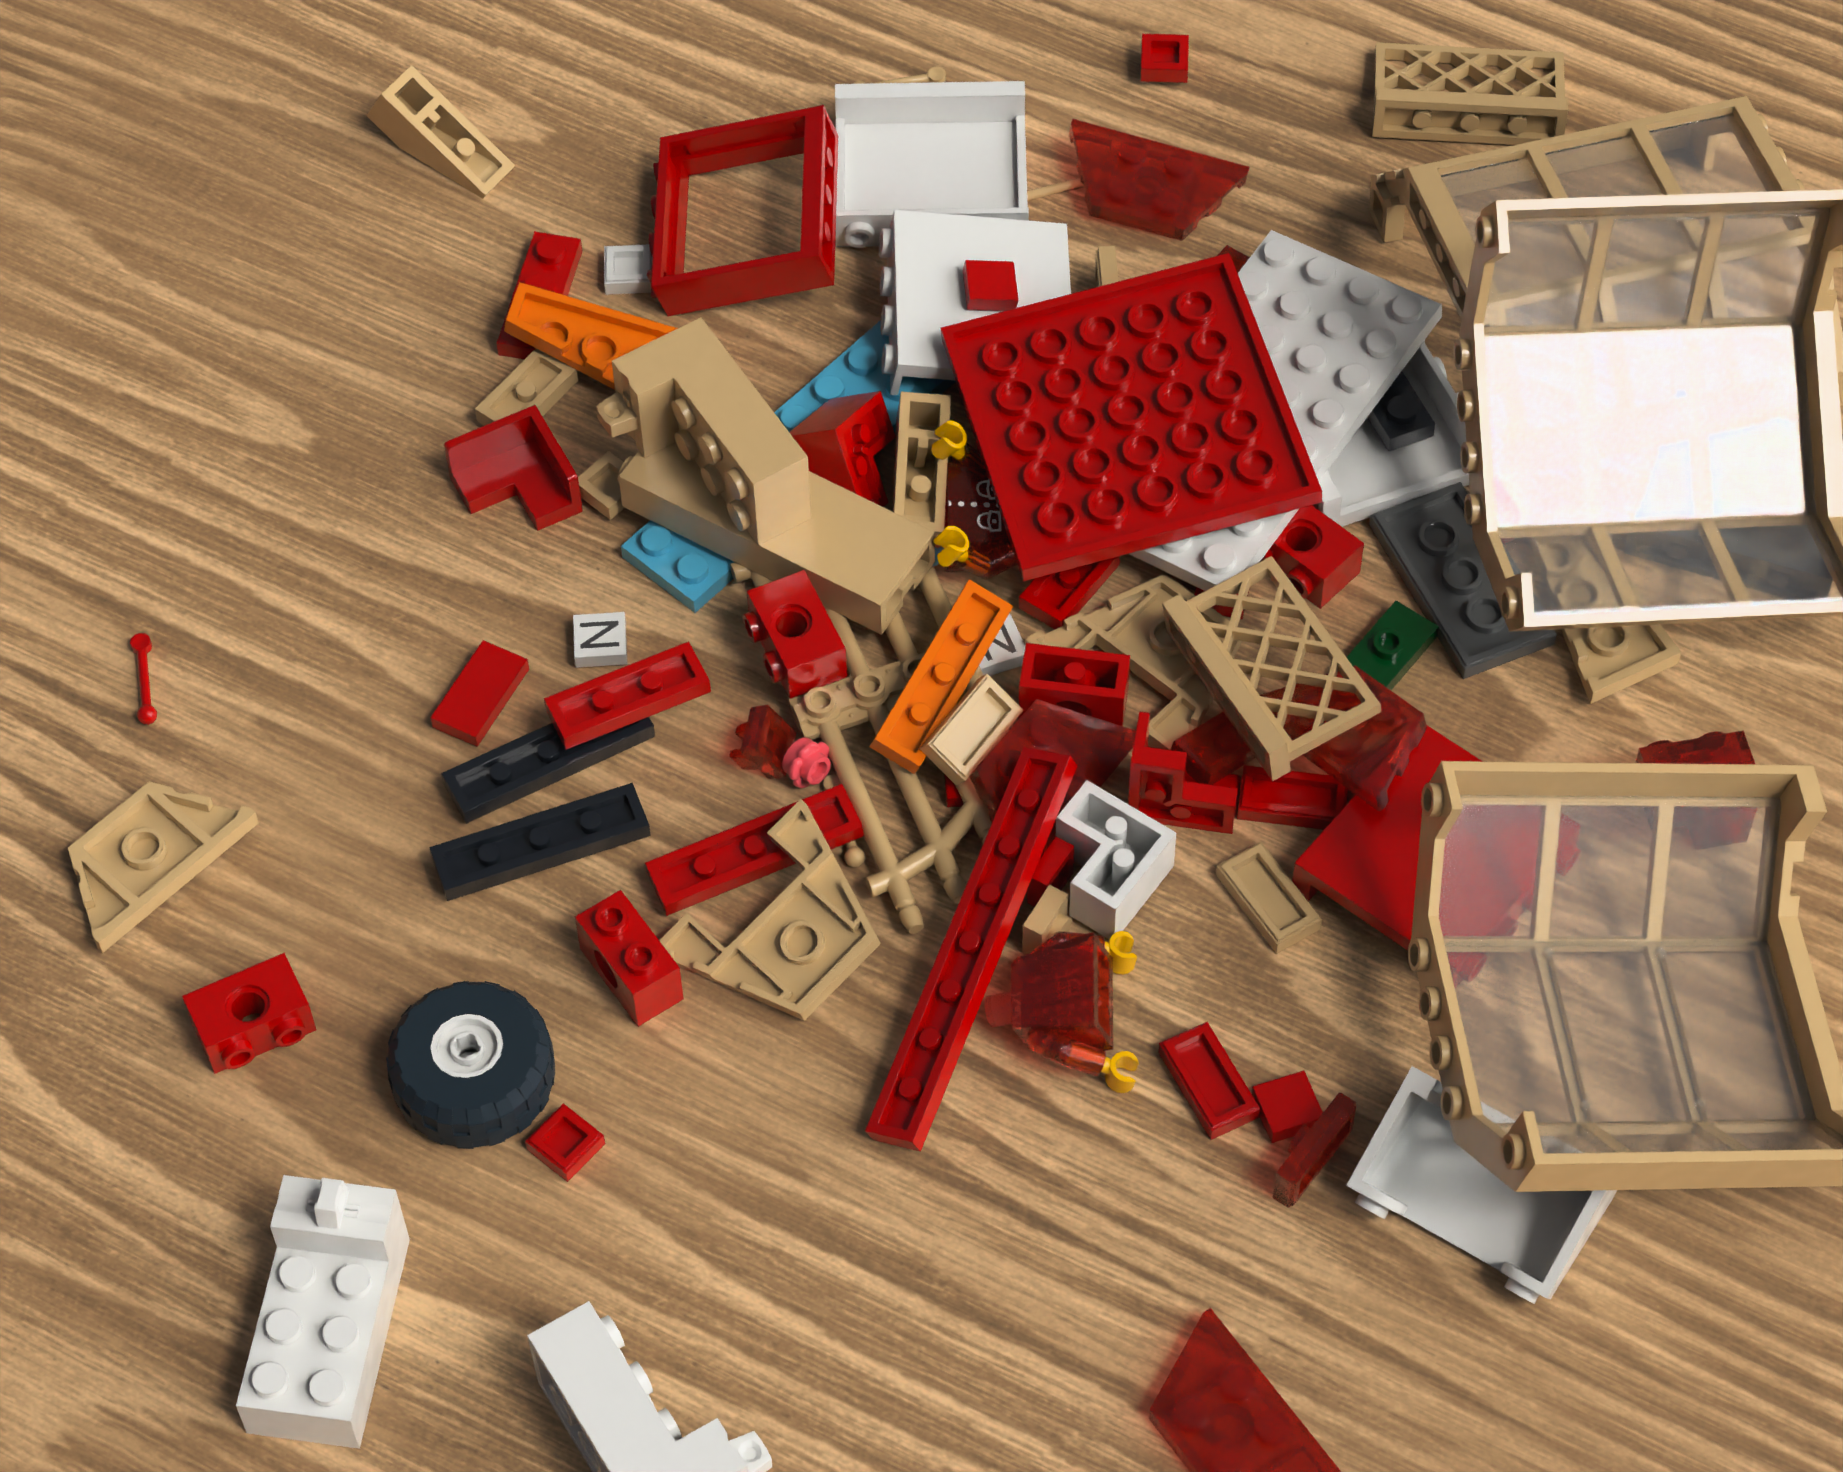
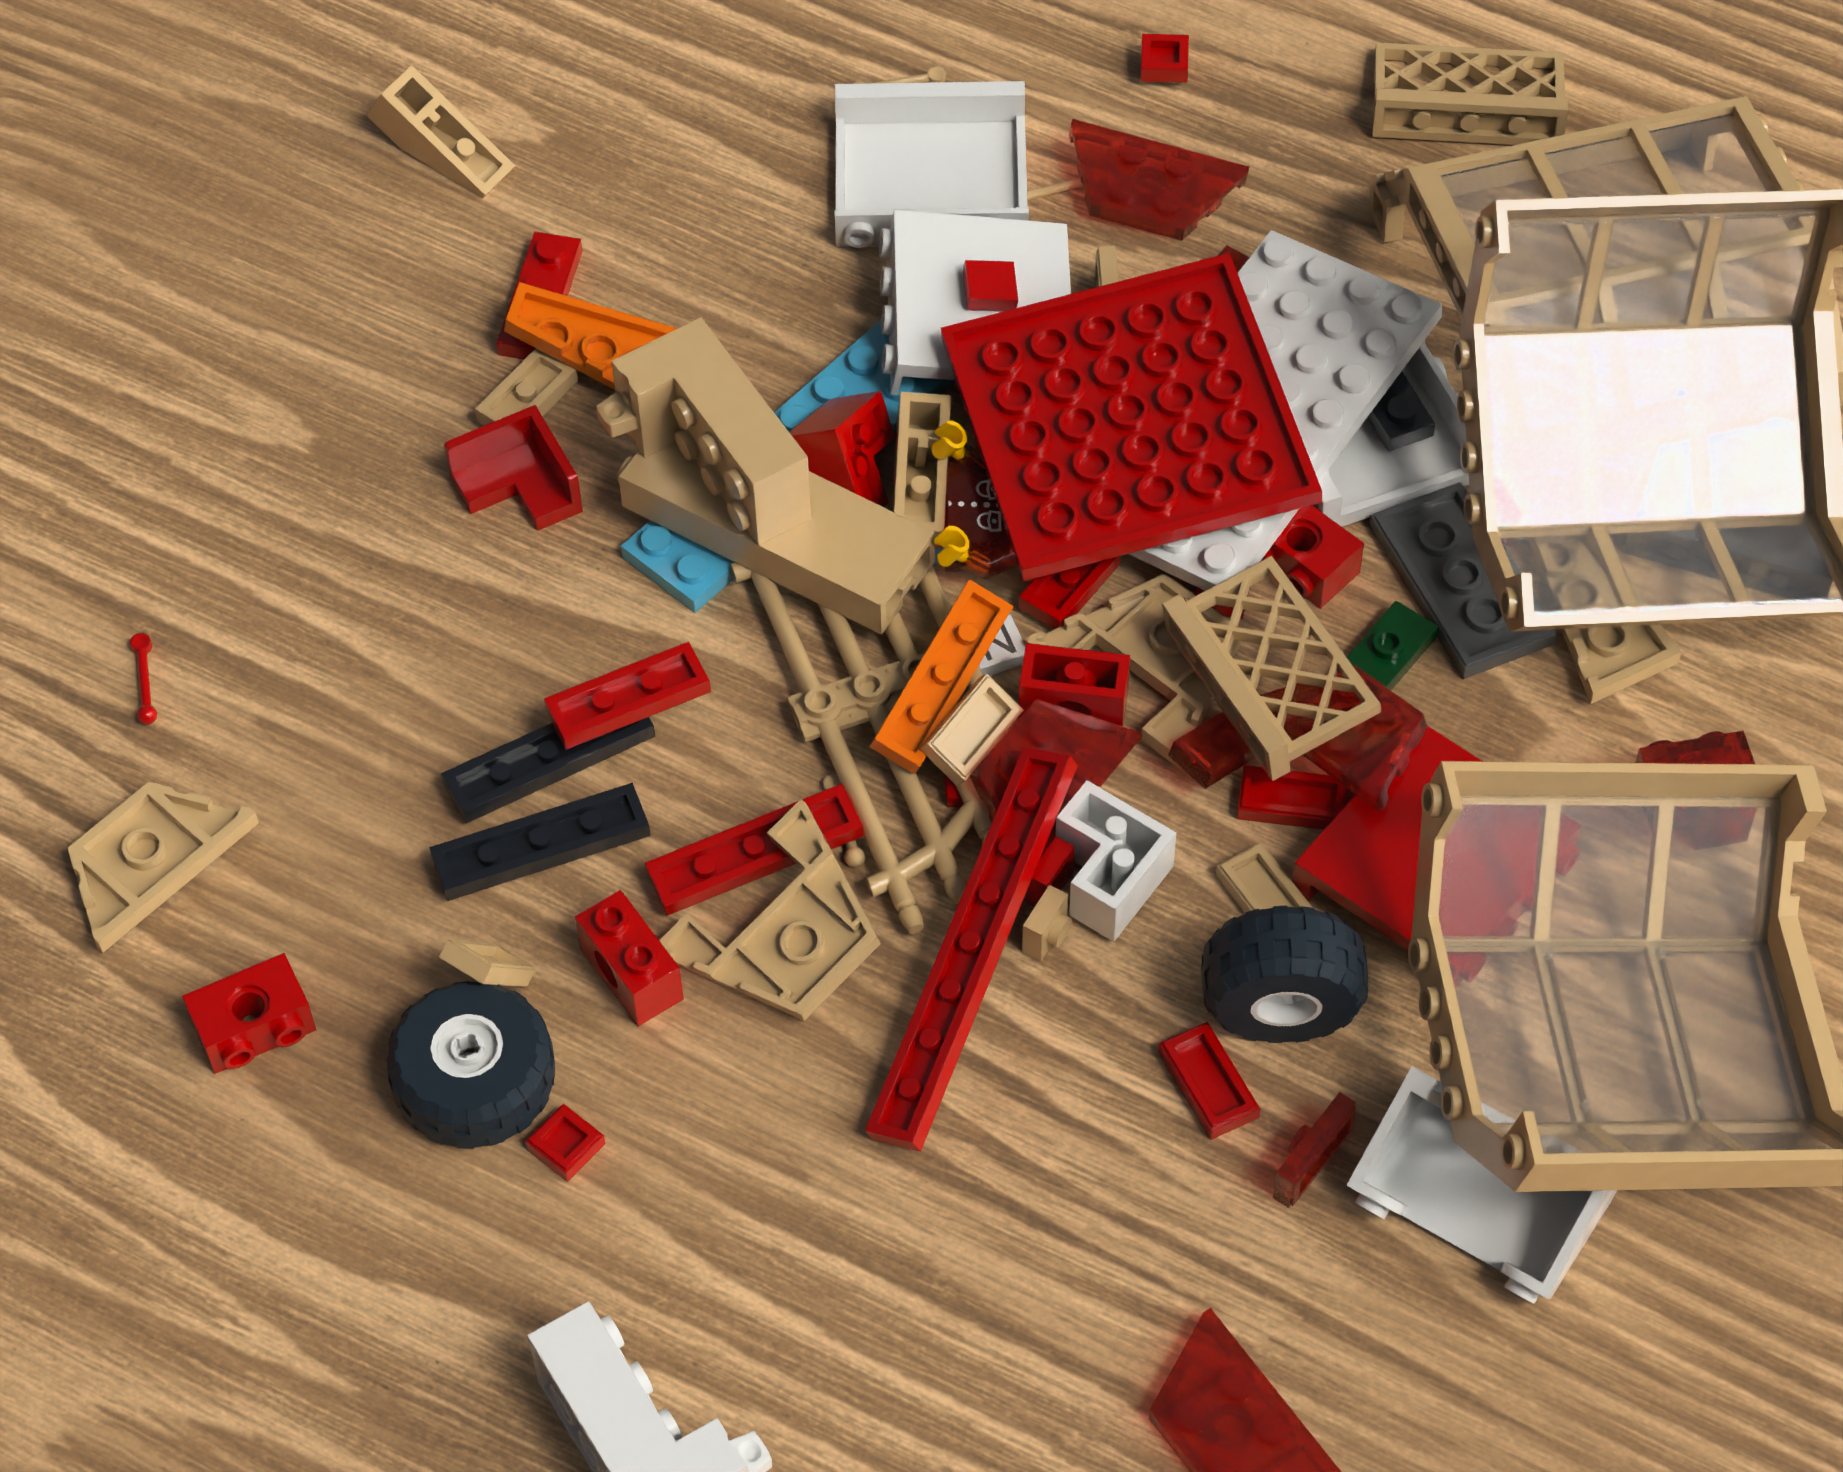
(324, 1311): white hinge -> none
(480, 693): red tile -> none
(487, 963): none -> tan tile
(600, 639): white tile -> none
(601, 487): tan plate -> none
(627, 269): white tile -> none
(731, 146): red window -> none
(764, 742): clear red tile -> none
(794, 608): red brick -> none
(806, 762): coral plate -> none
(1065, 1003): clear red torso -> none
(1170, 795): red panel -> none
(1284, 974): none -> black wheel
(1286, 1105): red tile -> none

